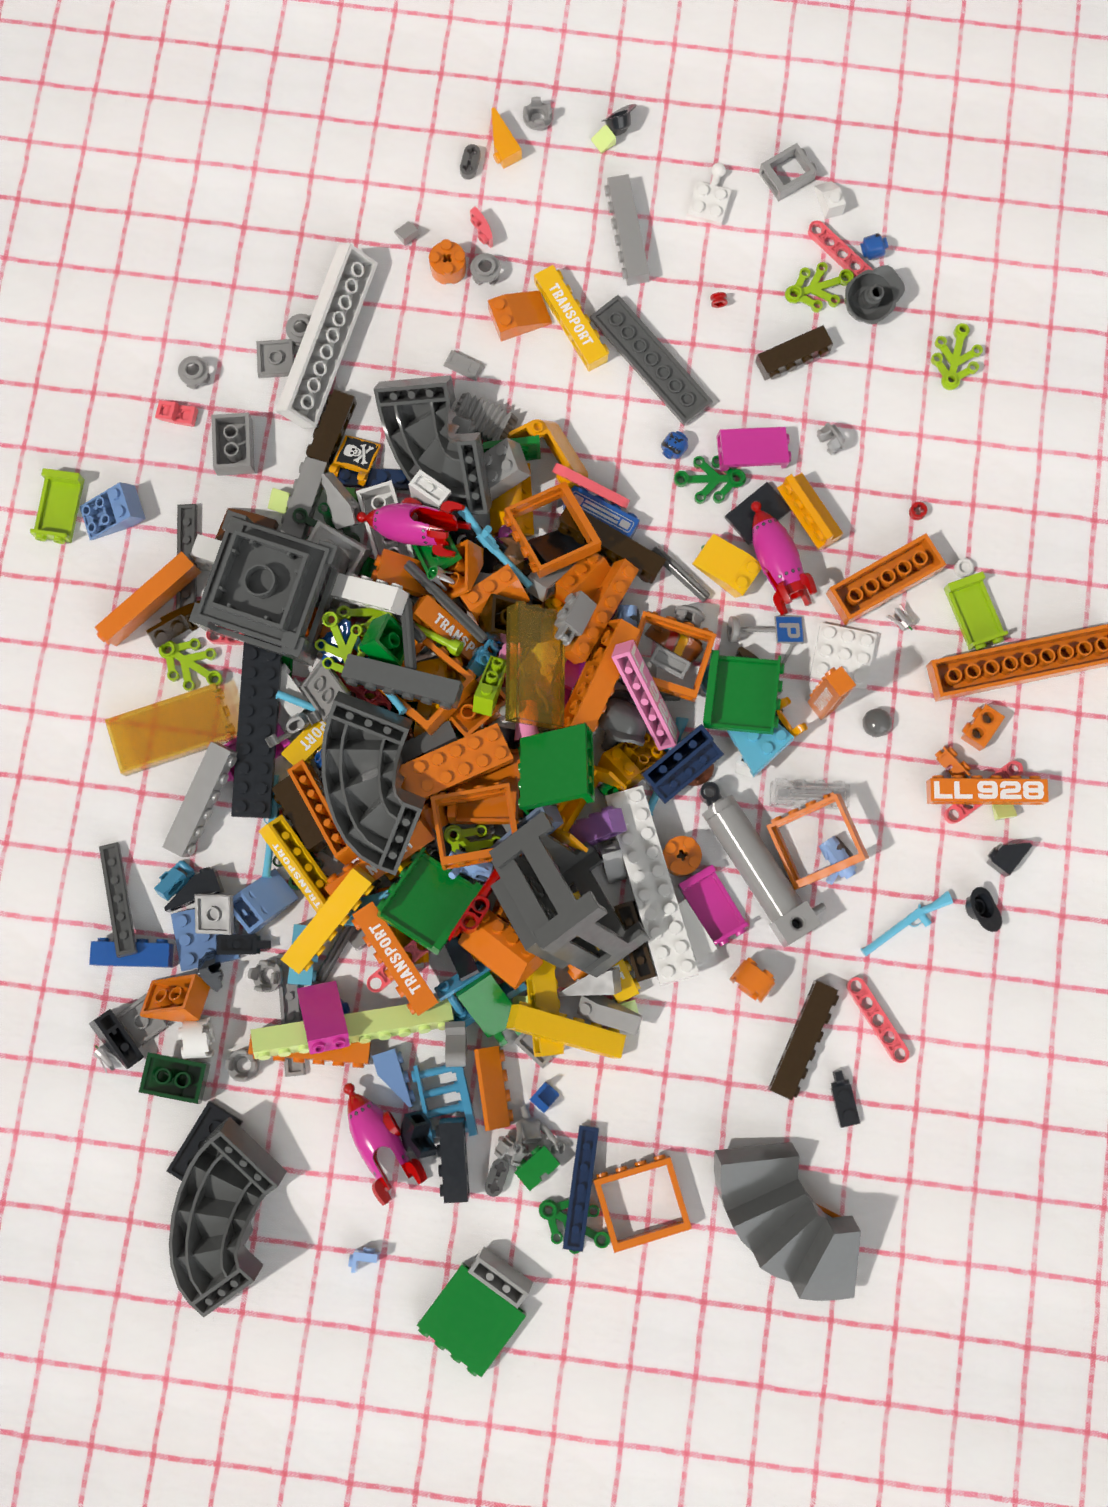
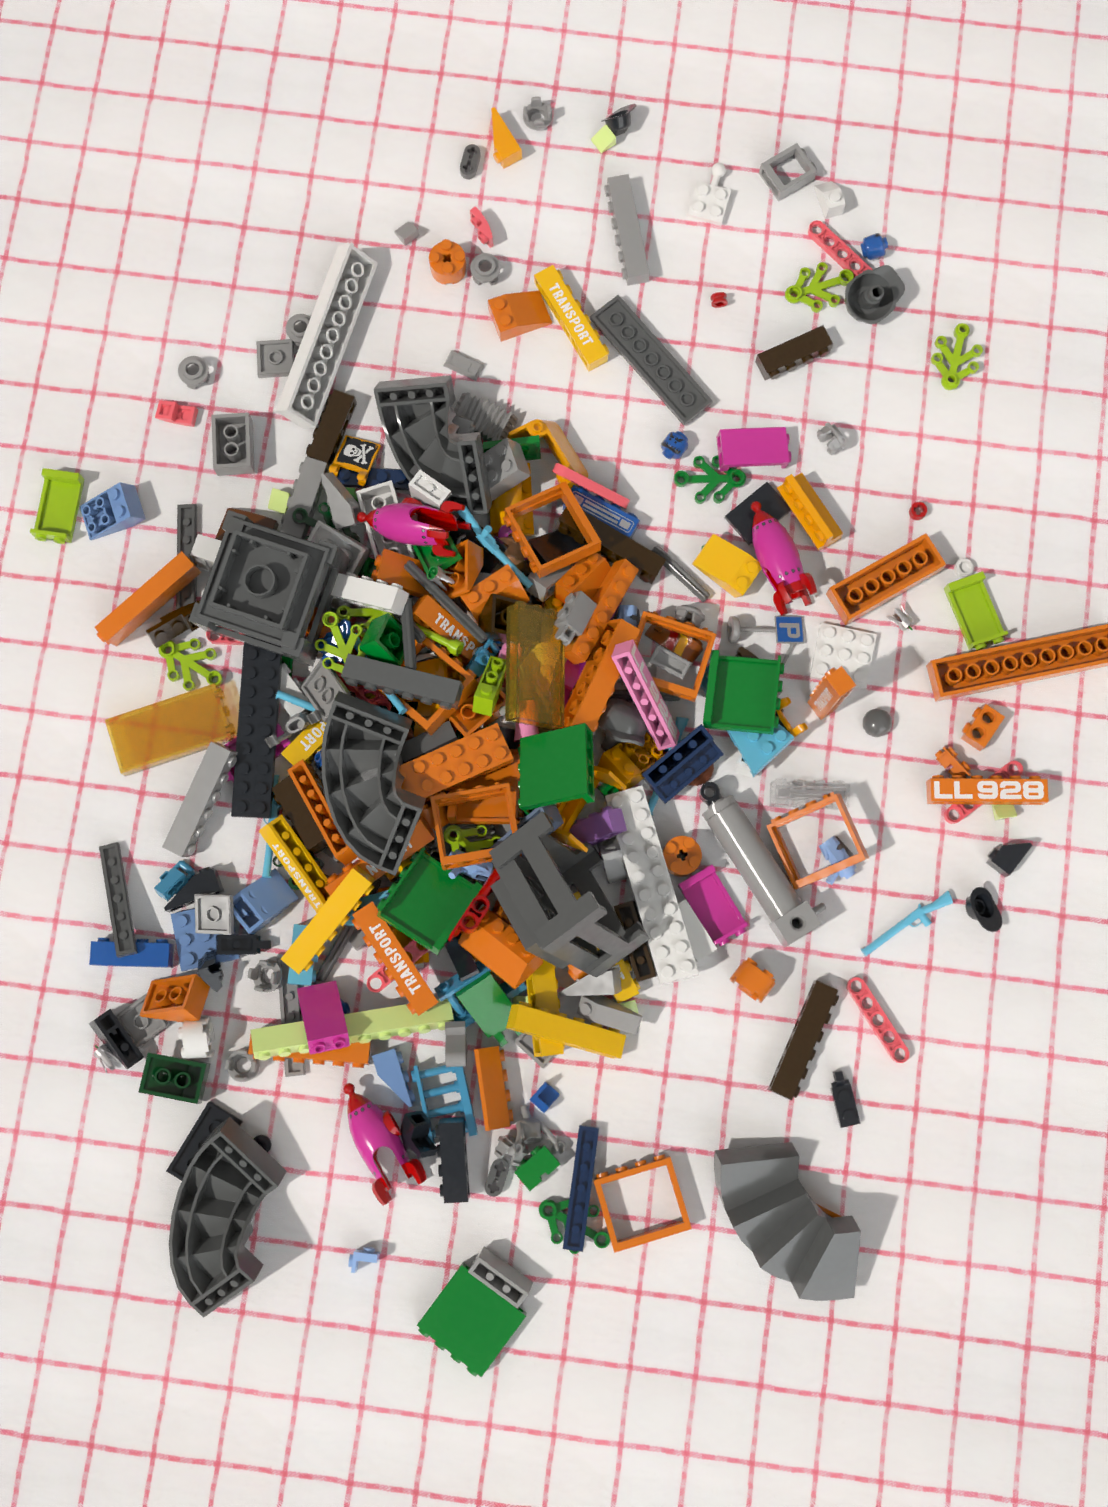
(264, 1141): none -> black plate

